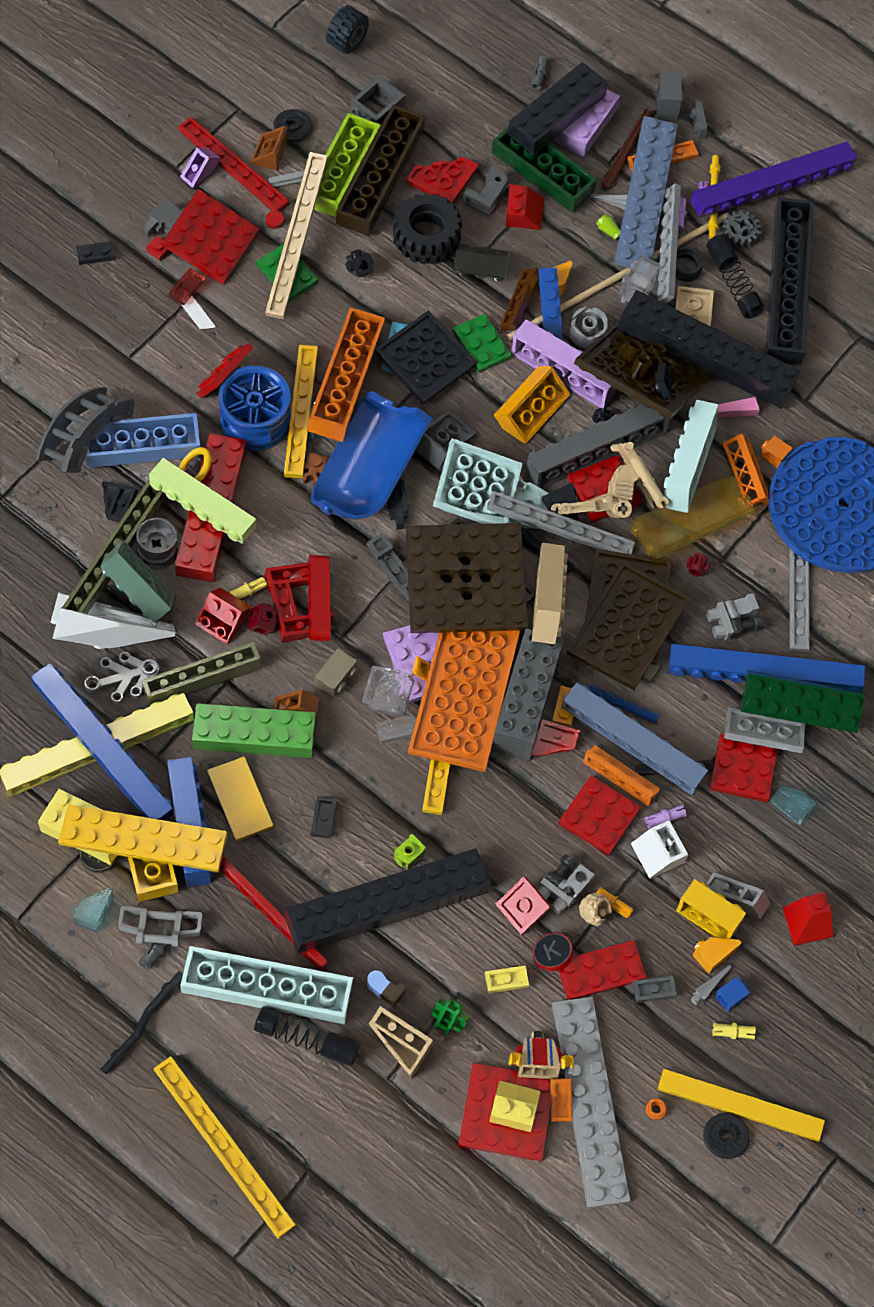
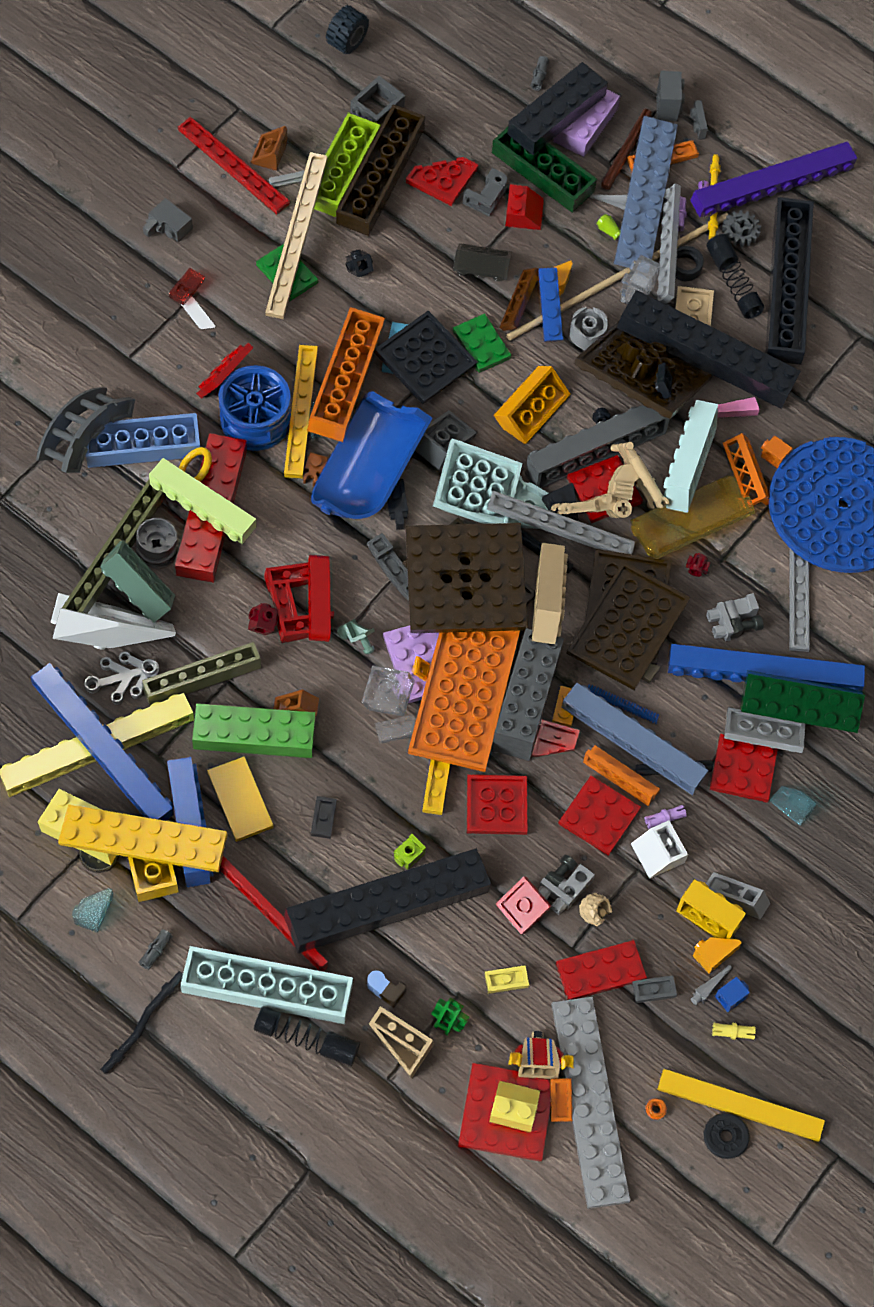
(95, 253): black plate -> none
(117, 499): black wing -> none
(156, 249): red plate -> none
(164, 939): light grey bar -> none
(200, 166): medium lavender slope -> none
(210, 236): red plate -> none
(222, 615): red slope -> none
(224, 1148): yellow plate -> none
(249, 589): light yellow axle -> none
(274, 219): red tile -> none
(302, 120): black wheel -> none
(336, 672): dark tan brick -> none
(356, 632): none -> sand green piece
(427, 209): black tyre -> none
(496, 804): none -> red plate
(544, 349): lavender brick -> none
(552, 952): black tile -> none
(616, 904): light orange axle -> none
(809, 919): red slope -> none

